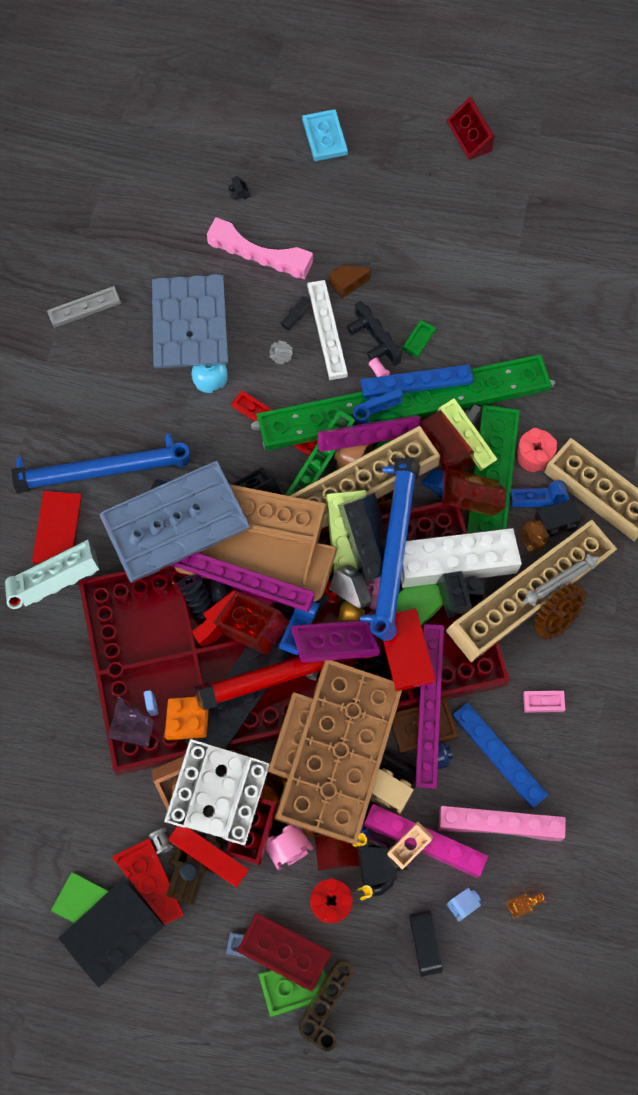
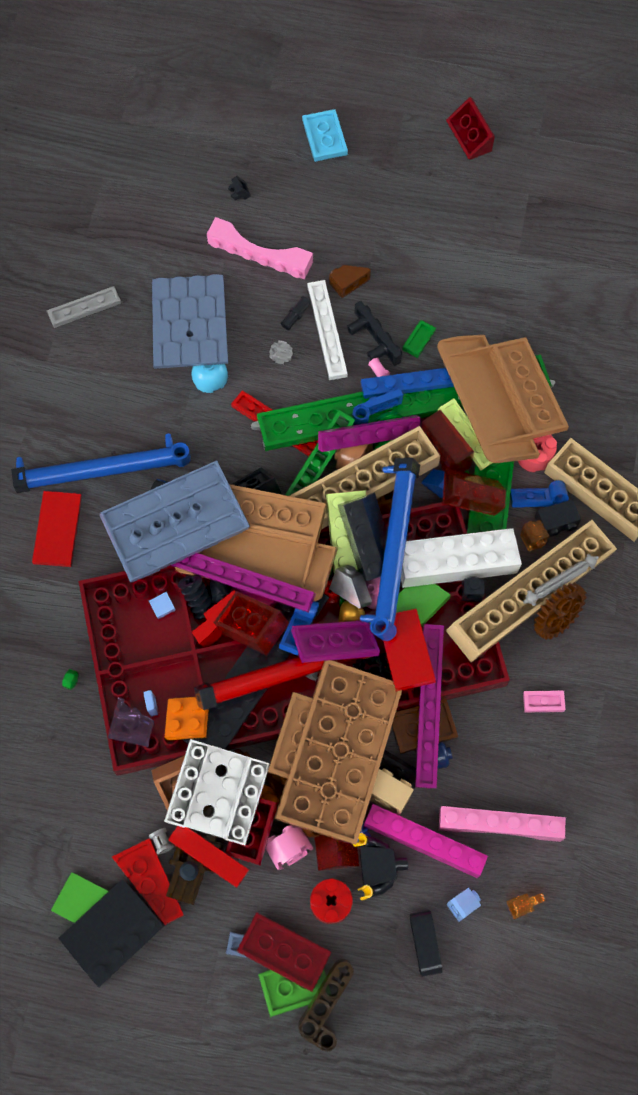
(51, 575): light aqua hinge -> none
(70, 679): none -> green tile
(162, 605): none -> light blue tile
(401, 854): light nougat piece -> none
(454, 594): black hinge -> none
(499, 755): blue plate -> none
(502, 395): none -> medium nougat slope

